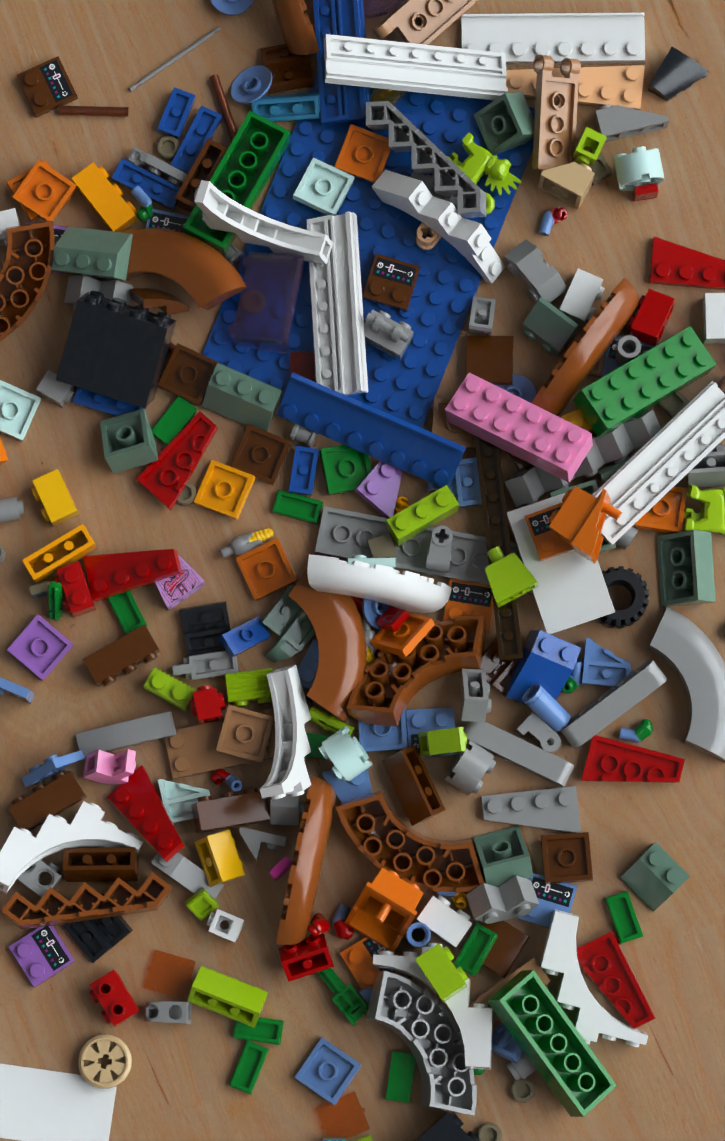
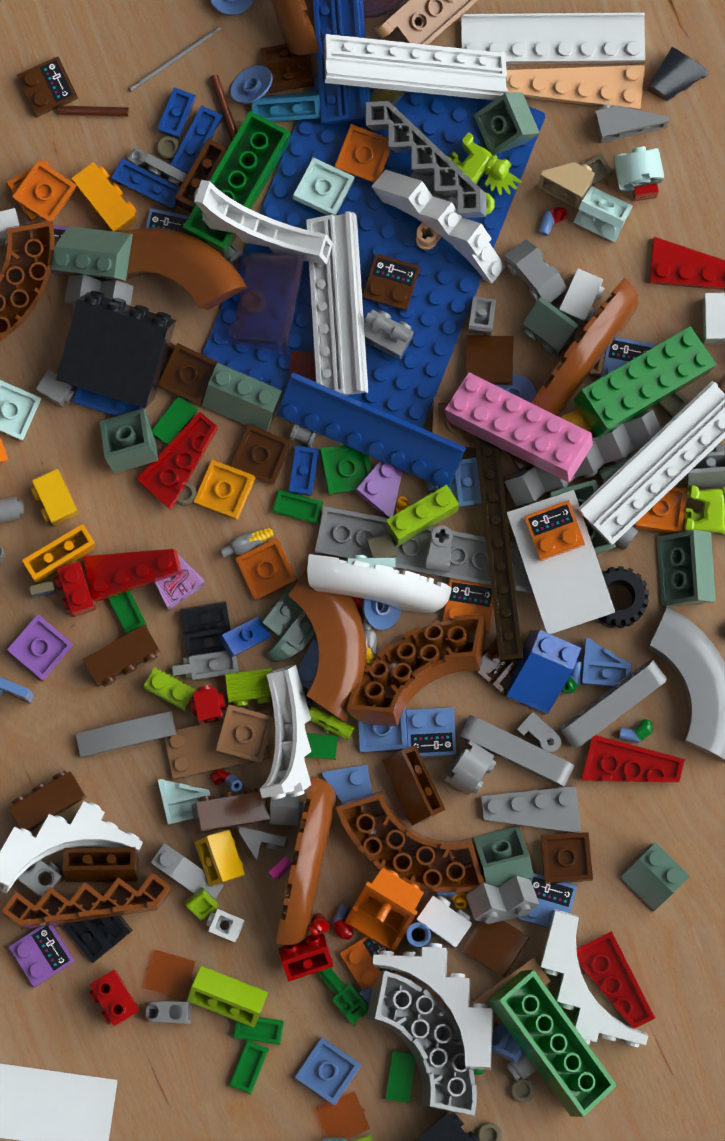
(51, 767): medium blue wing -> none
(54, 600): green axle -> none
(109, 768): bright pink brick -> none
(114, 1073): tan wheel -> none
(145, 204): arm -> none
(147, 813): red wing -> none
(156, 298): reddish brown slope -> none
(345, 754): light aqua brick -> none
(392, 619): red tile -> none
(406, 637): orange plate -> none
(441, 972): lime brick -> none
(442, 741): lime slope -> none
(474, 695): light grey brick -> none
(476, 949): green tile -> none
(508, 577): lime torso -> none
(546, 707): medium blue pin -> none
(554, 123): medium nougat hinge -> none
(582, 521): orange piece -> none
(589, 140): lime brick -> none
(602, 214): none -> light aqua bracket
(623, 917): green tile -> none
(627, 349): light grey brick -> none
(652, 317): red brick -> none

